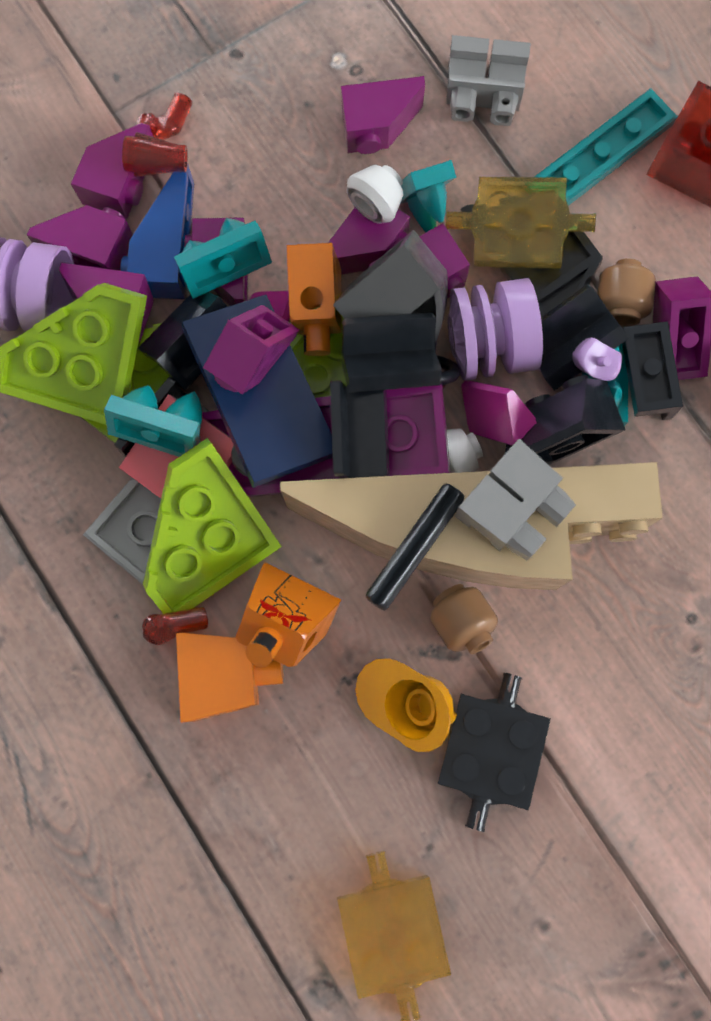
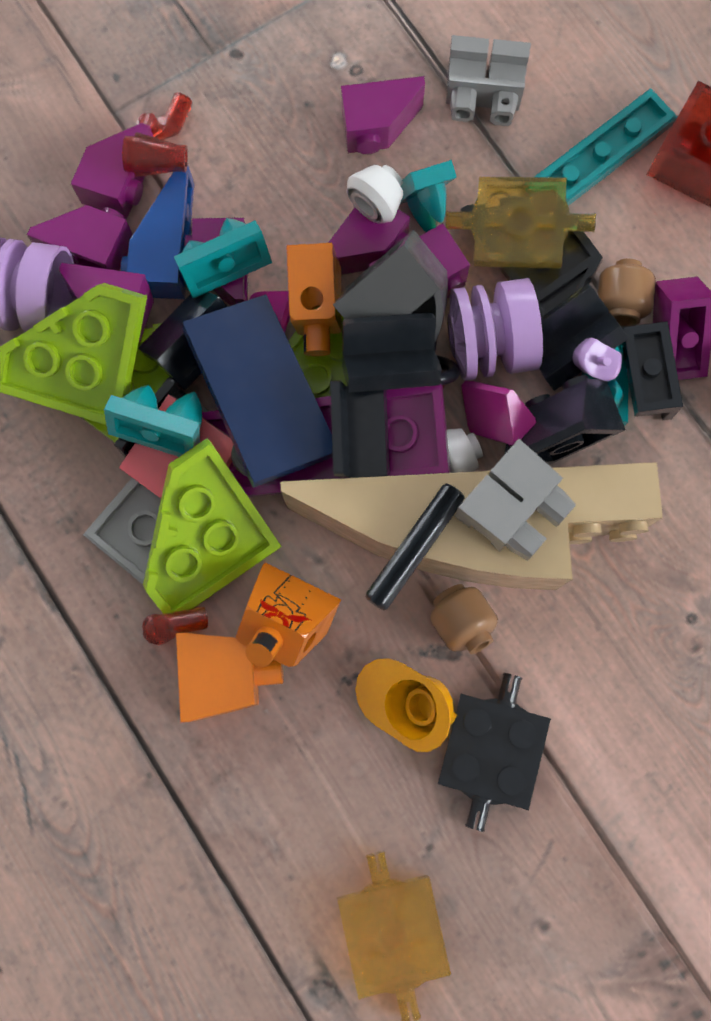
(249, 348): magenta slope -> none

